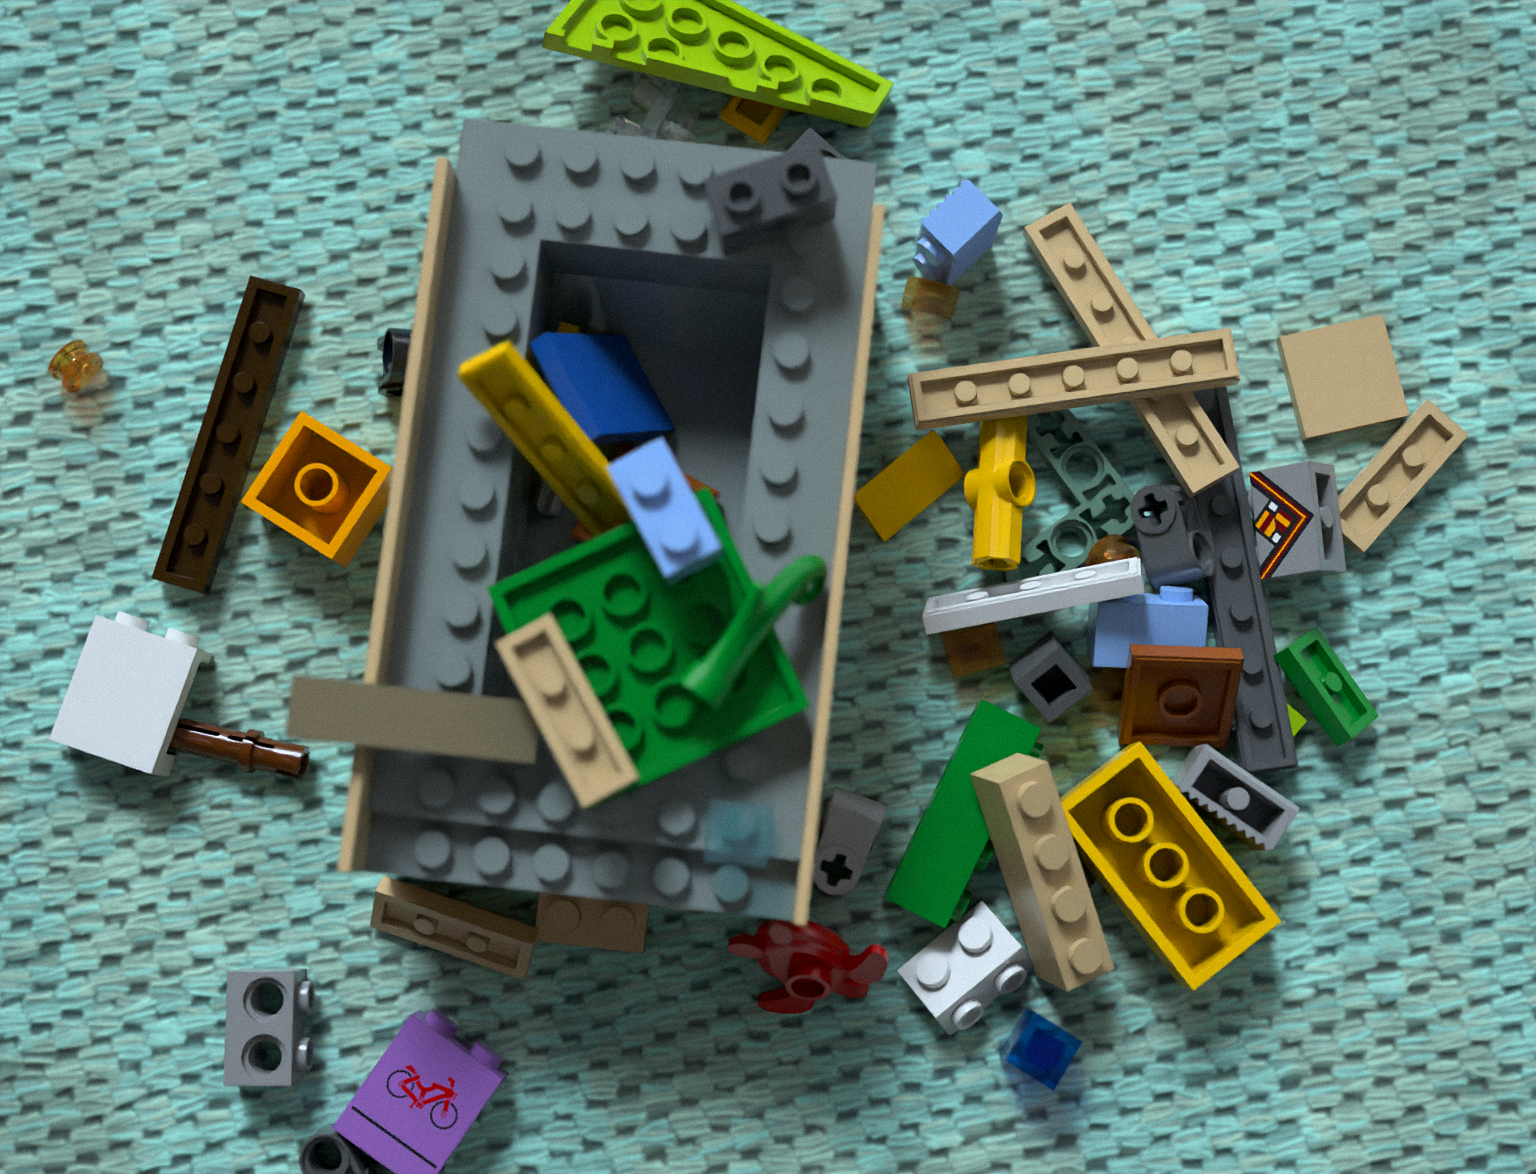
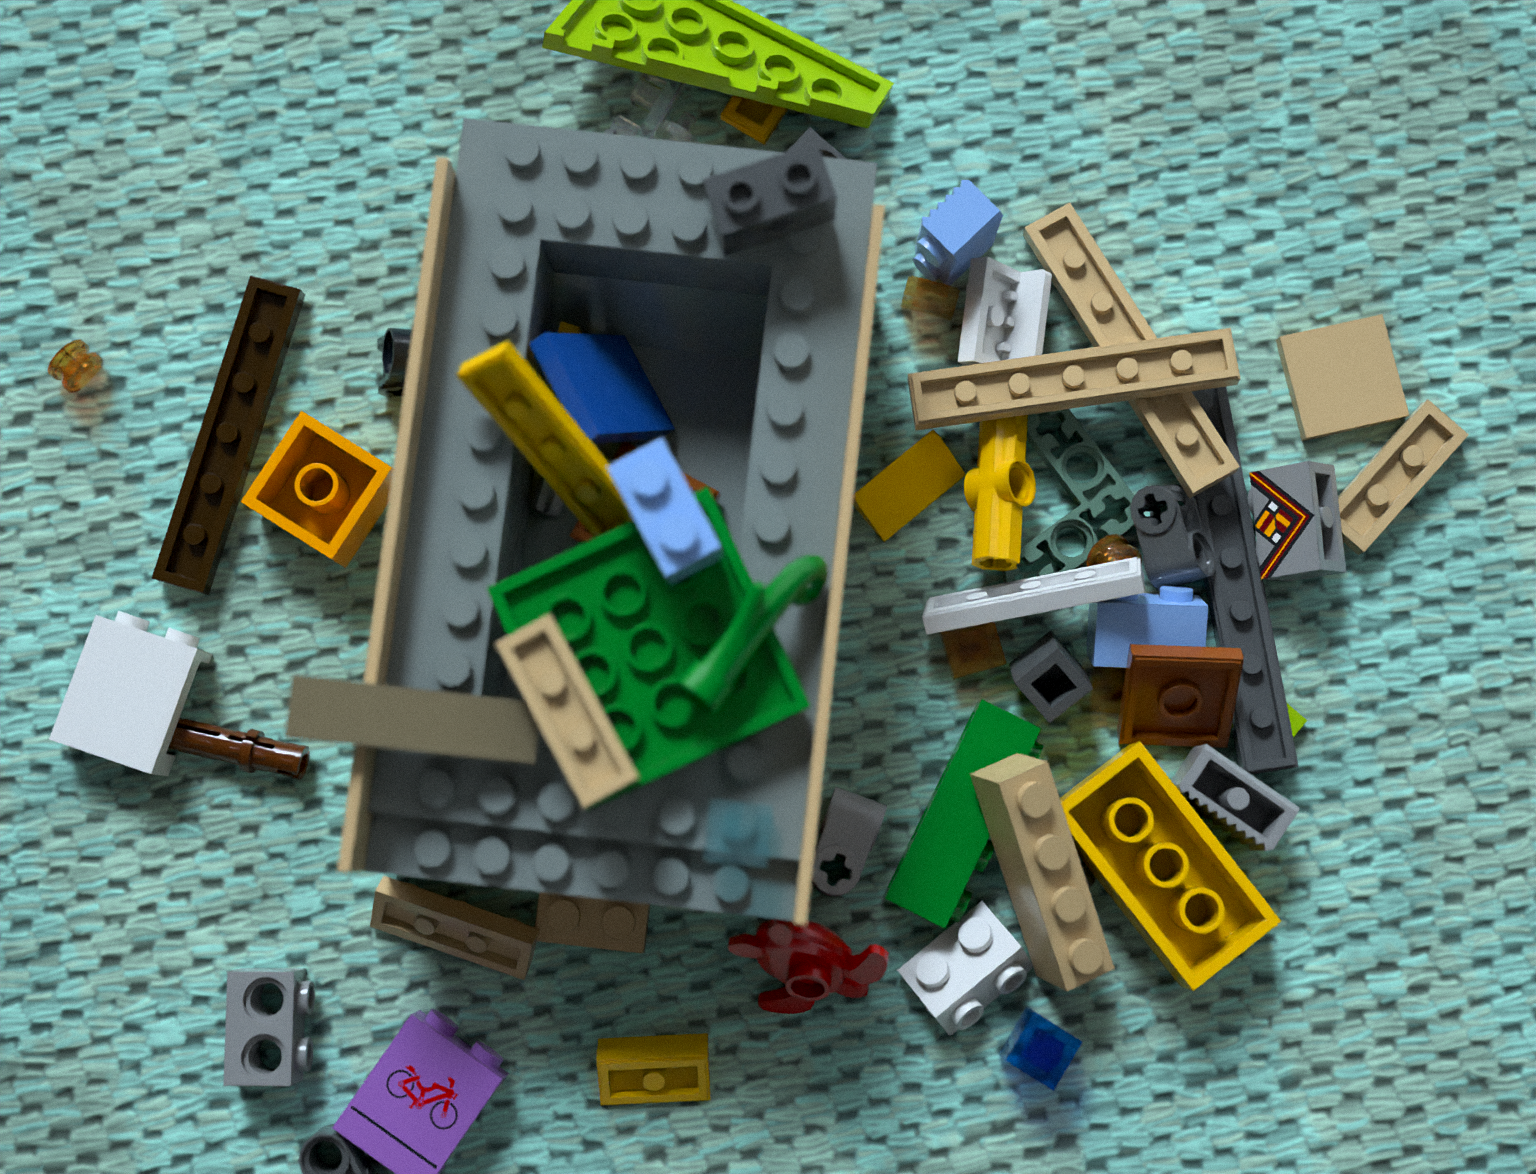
(653, 1069): none -> yellow slope
(1003, 312): none -> white bracket
(1326, 686): green plate -> none

